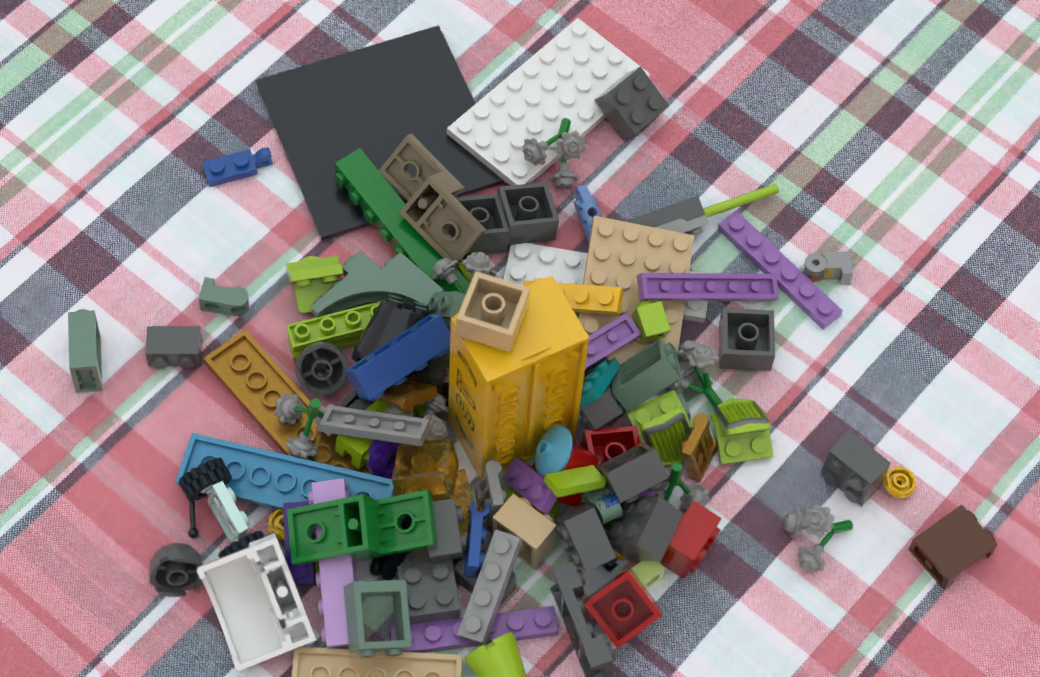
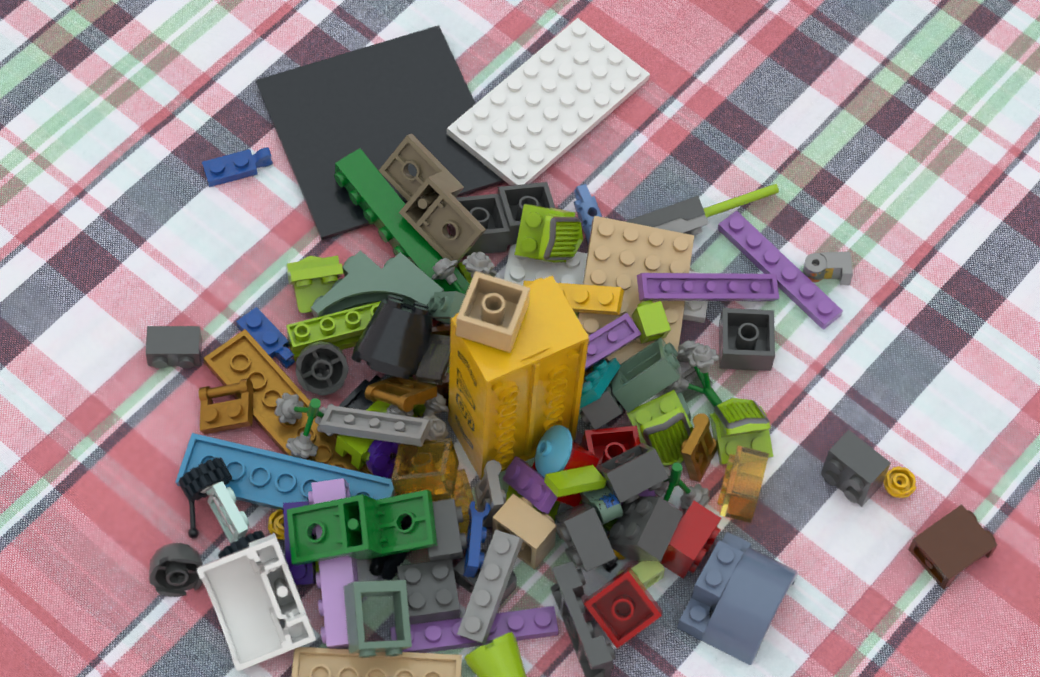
(85, 351): sand green window -> none
(223, 300): sand green leg -> none
(226, 414): none -> pearl gold plate
(267, 336): none -> blue plate
(400, 357): blue brick -> none
(548, 234): none -> lime piece
(568, 147): light grey plant -> none
(631, 103): dark grey brick -> none
(742, 483): none -> clear yellow brick
(743, 593): none -> sand blue piece
(815, 522): light grey plant -> none

